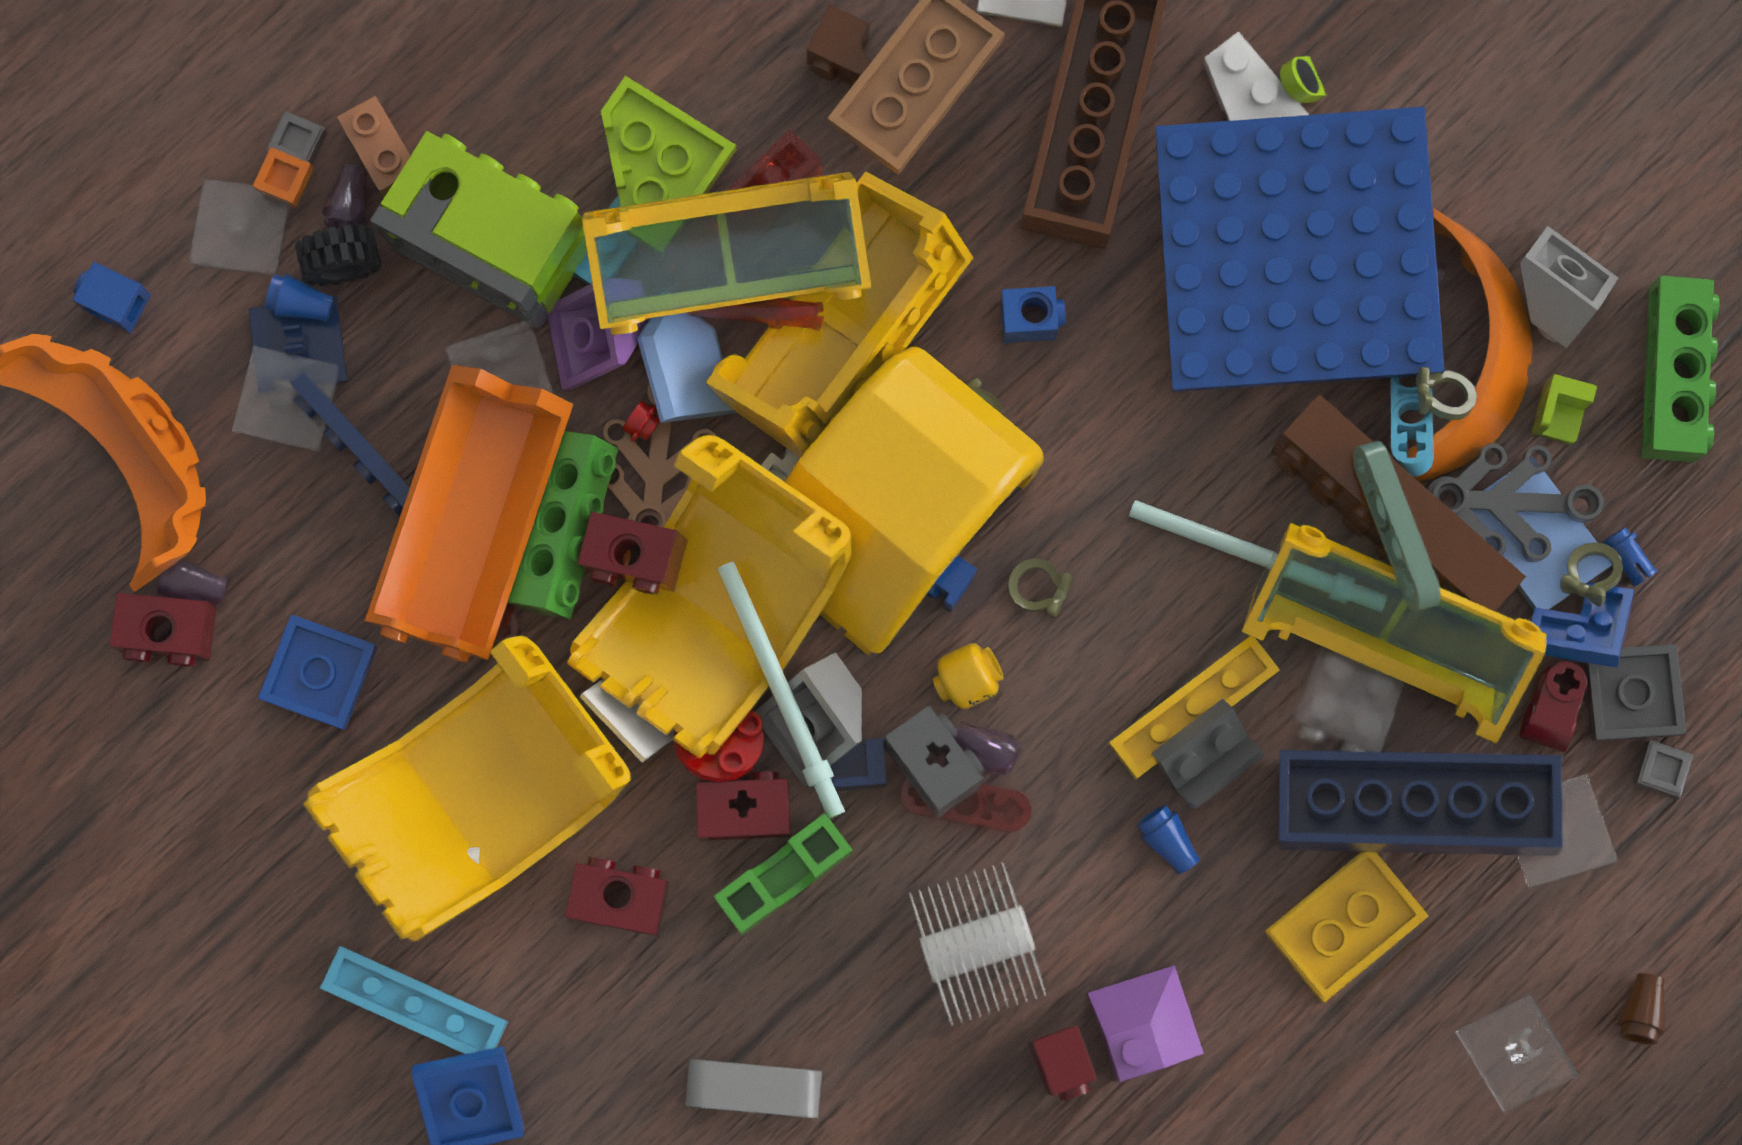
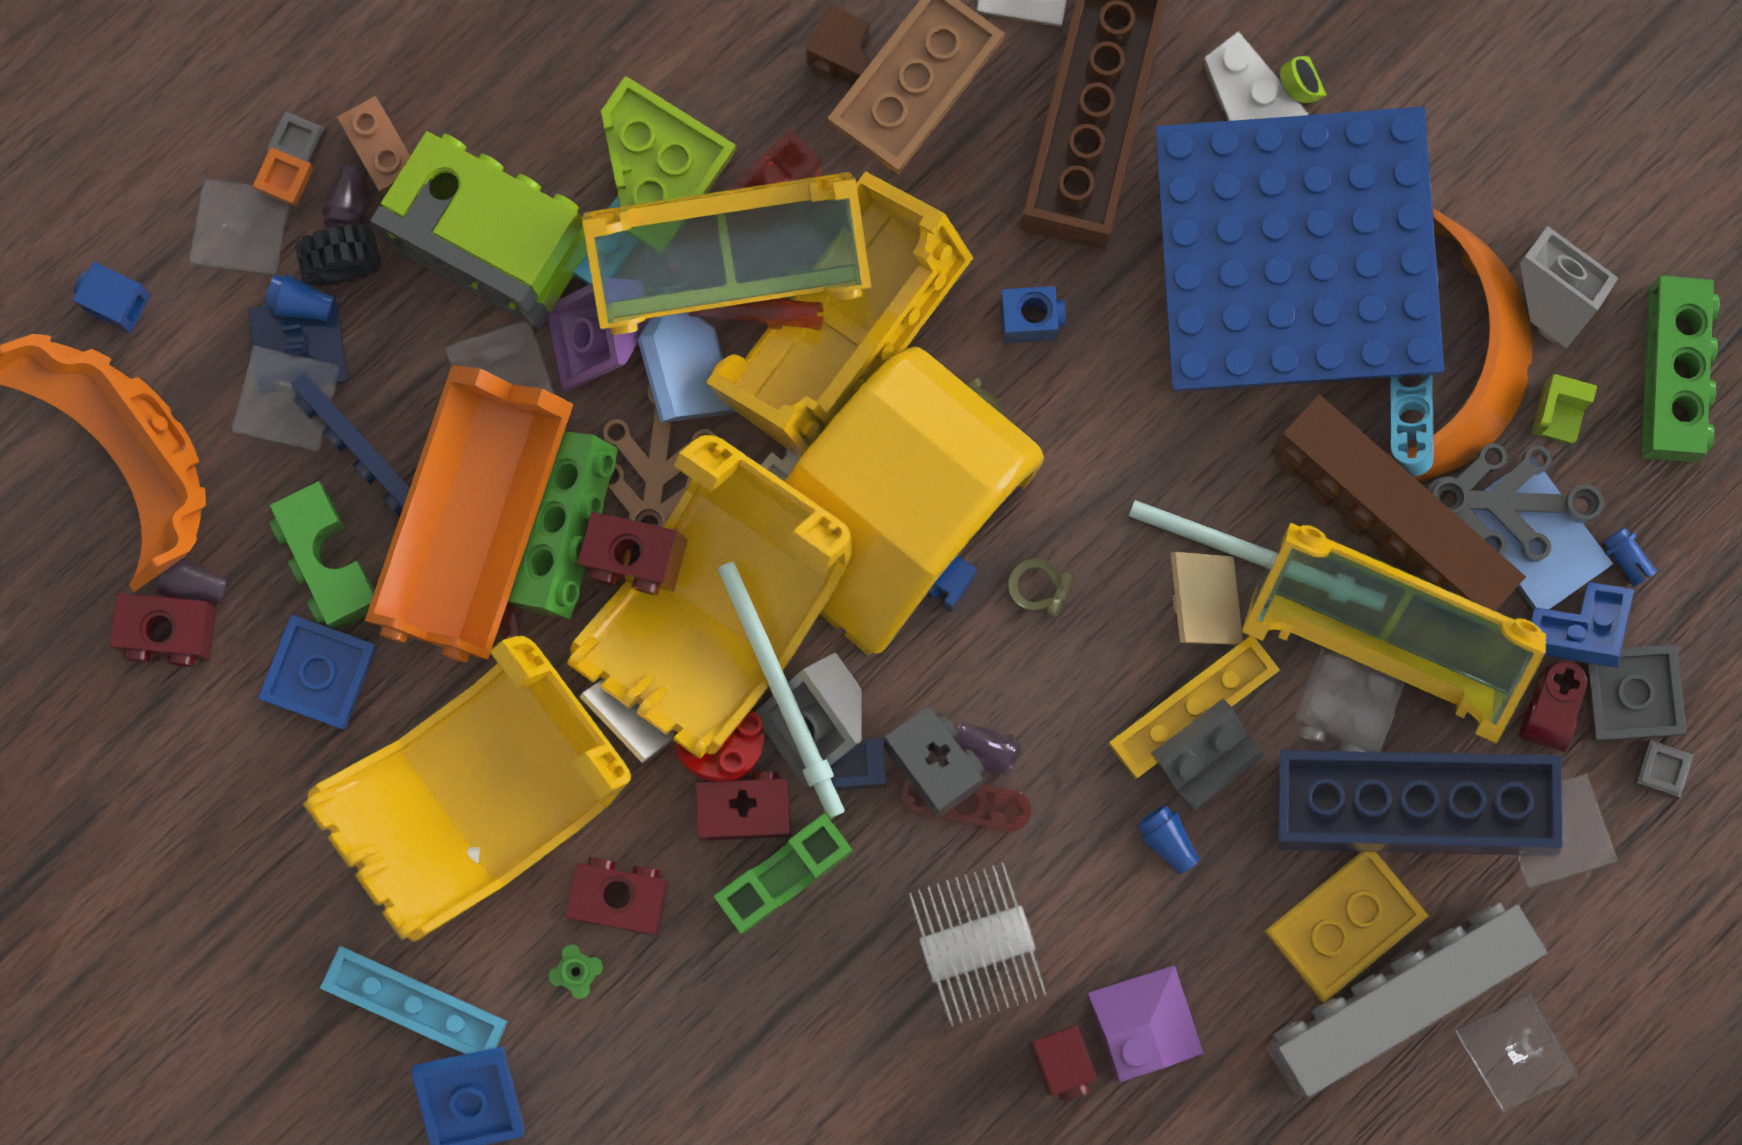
(305, 524): none -> bright green arch
(578, 984): none -> bright green plate
(642, 421): red plate -> none
(753, 1088): light grey beam -> none
(968, 676): yellow head -> none
(1206, 599): none -> tan piece
(1396, 526): sand green beam -> none
(1406, 1000): none -> light grey brick
(1428, 403): olive piece -> none
(1597, 592): olive piece -> none
(1644, 1010): reddish brown cone -> none

